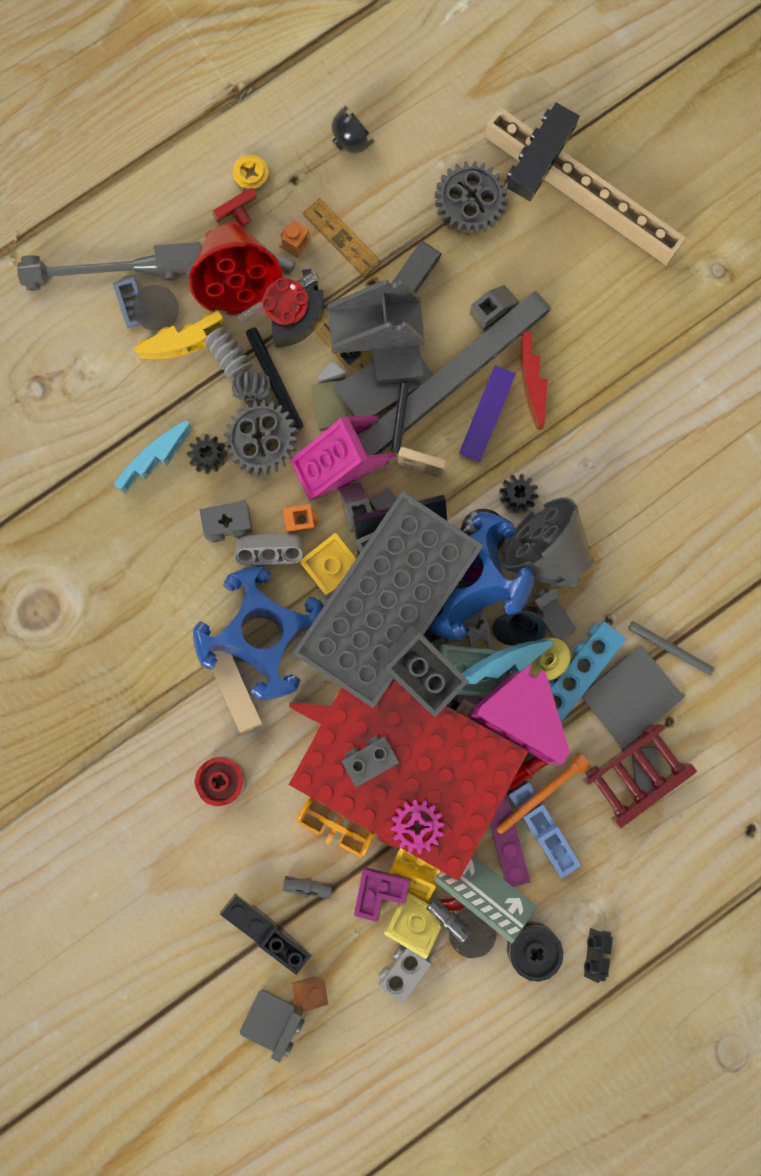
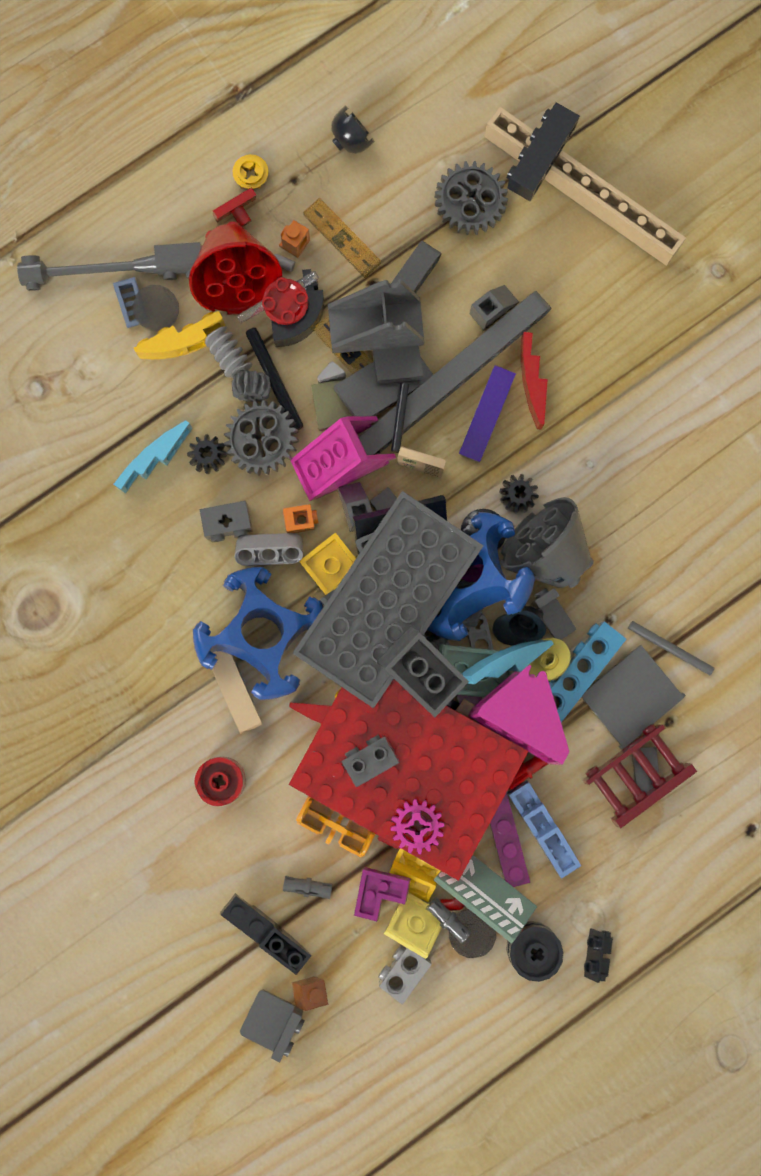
(577, 765): orange piece -> none

